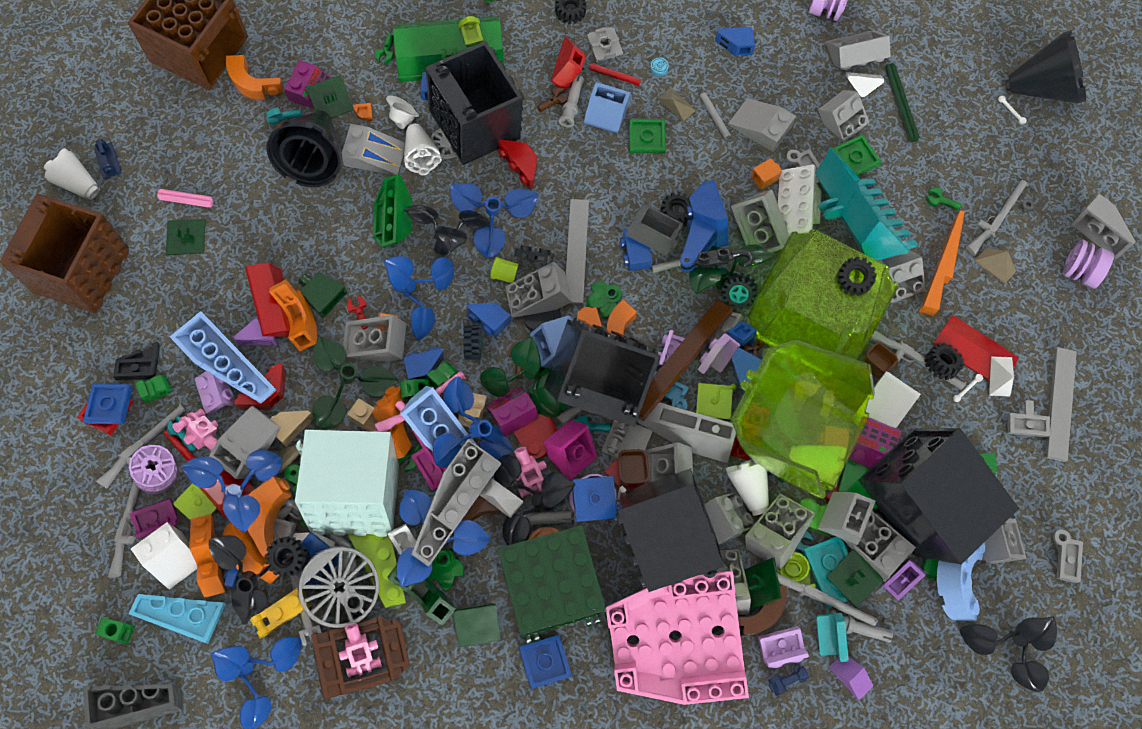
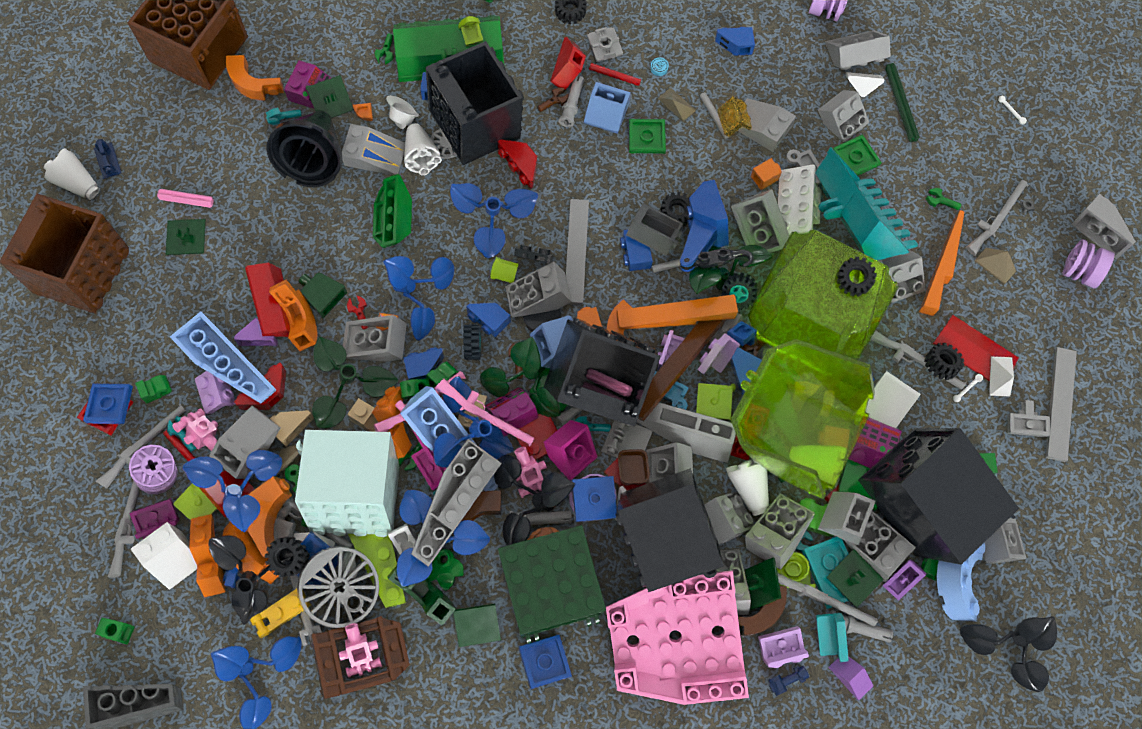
(138, 364): black wing -> none
(185, 616): medium azure wing -> none
(447, 238): black plant -> none
(468, 405): none -> bright pink piece
(501, 498): white slope -> none
(601, 298): green plate -> none
(609, 383): none -> bright pink axle
(678, 313): none -> orange slope
(734, 116): none -> clear yellow bracket
(880, 359): reddish brown piece -> none
(1051, 73): black cone -> none
(1069, 557): light grey hinge -> none

